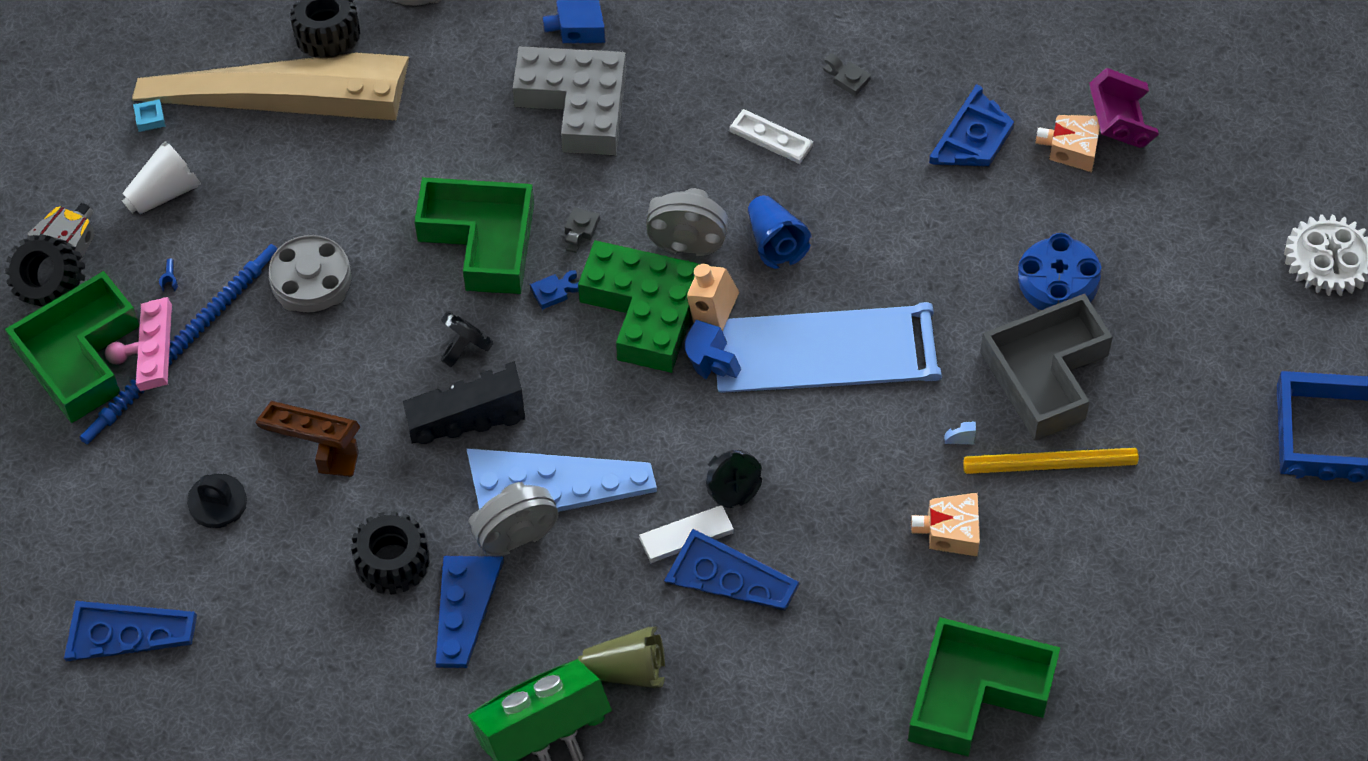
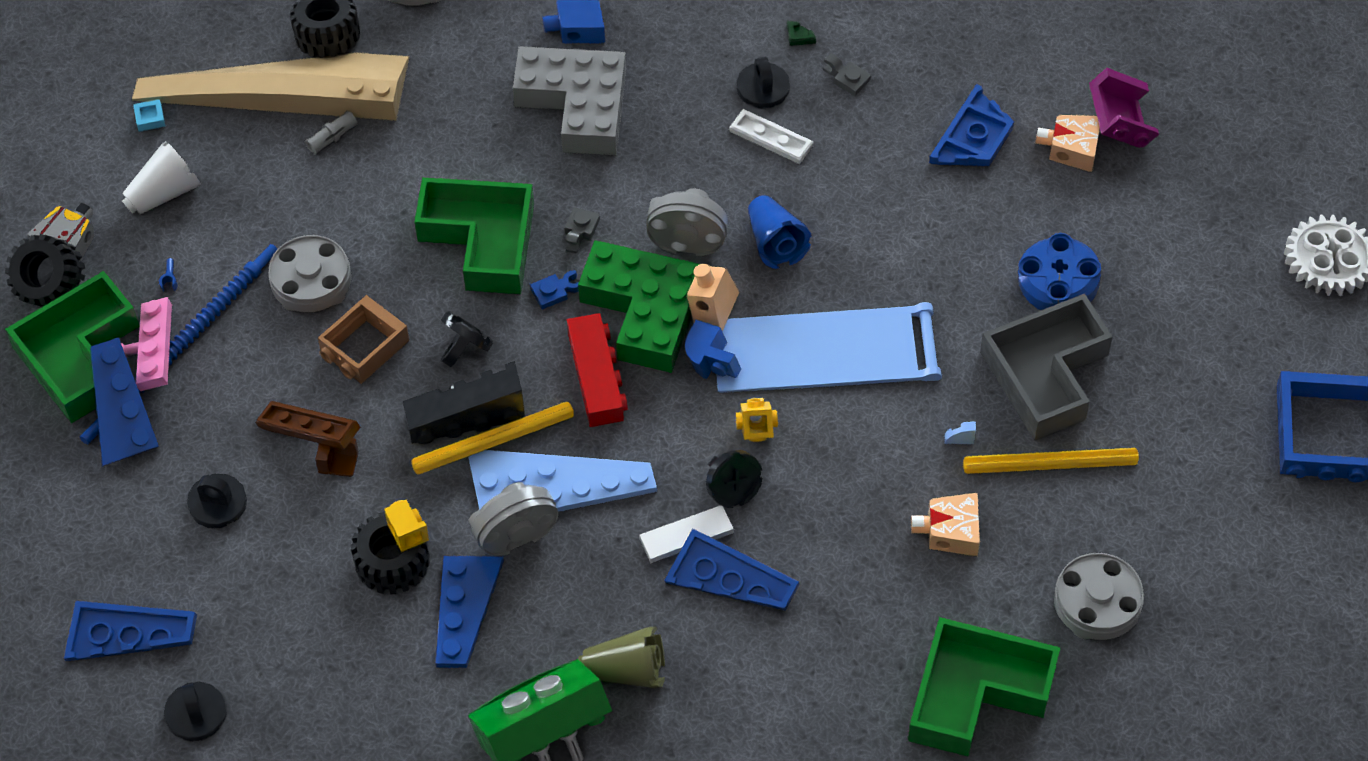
(119, 407): none -> blue wing
(195, 711): none -> black tile
(331, 132): none -> light grey pin
(378, 317): none -> medium nougat window
(406, 525): none -> yellow brick
(492, 438): none -> yellow axle
(595, 370): none -> red brick
(756, 430): none -> yellow brick
(763, 84): none -> black tile
(799, 35): none -> dark green tile
(1098, 596): none -> light grey piece

